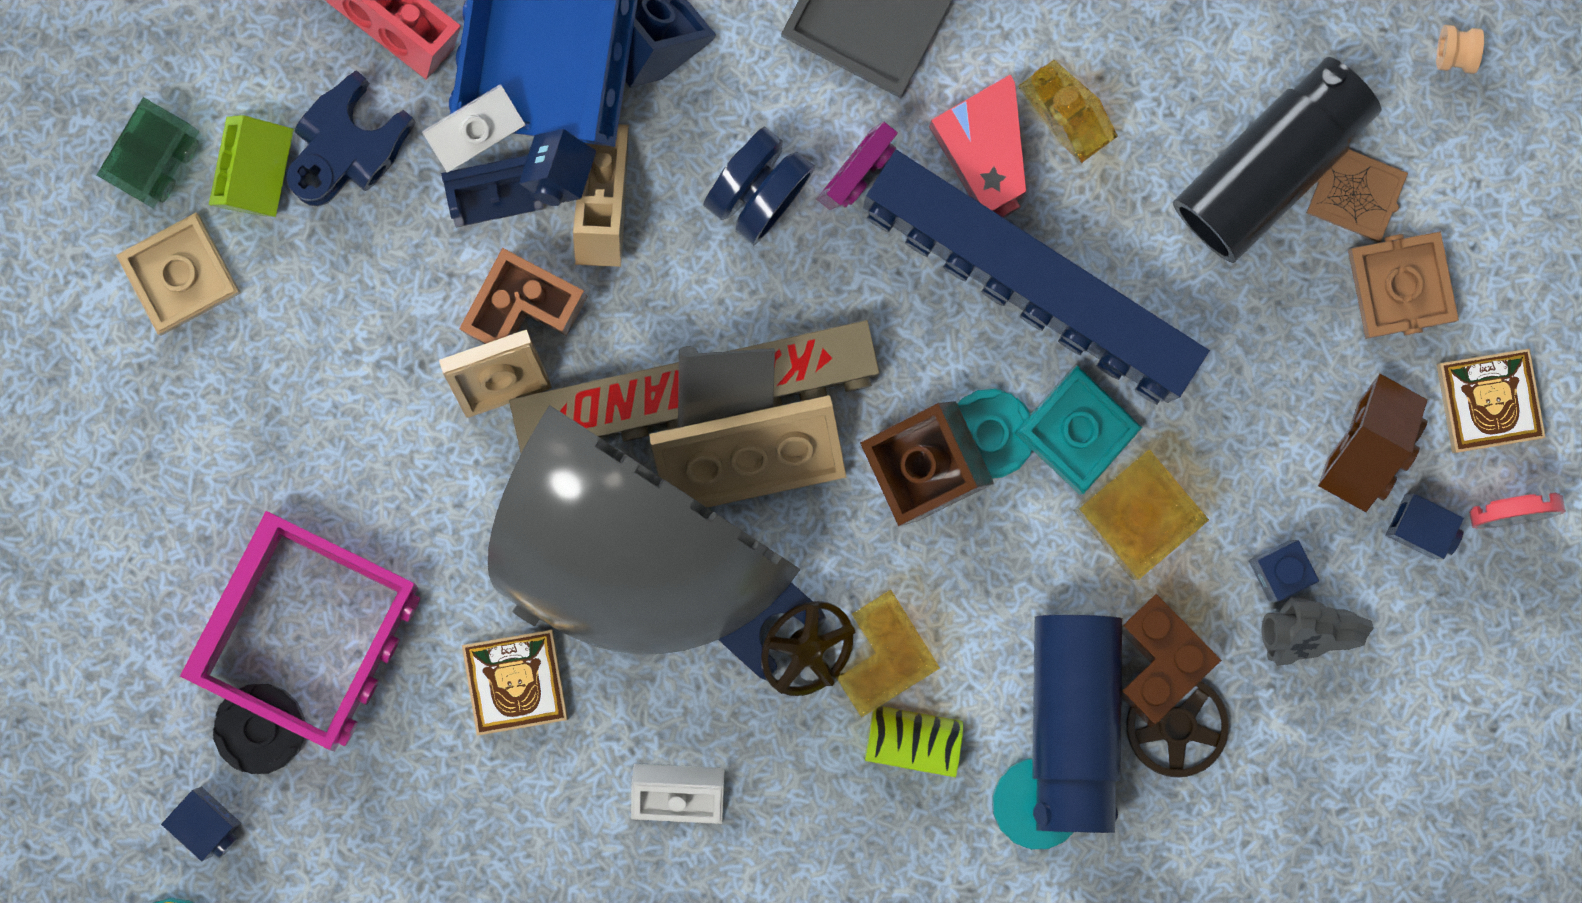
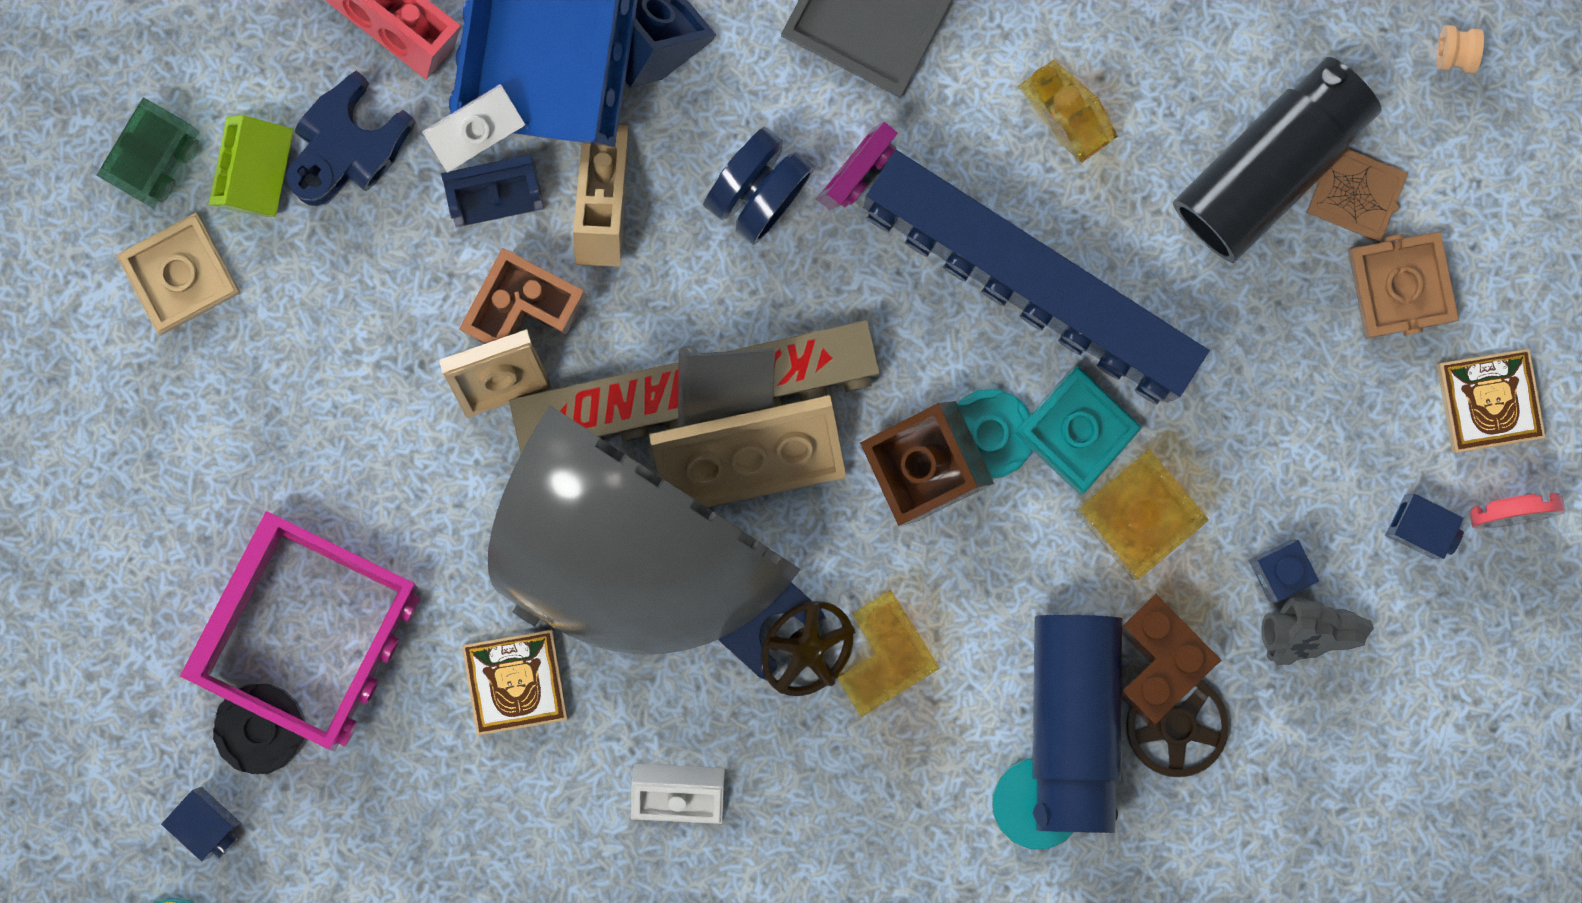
(557, 167): dark blue brick -> none
(914, 741): lime brick -> none
(985, 146): coral slope -> none
(1376, 445): reddish brown brick -> none

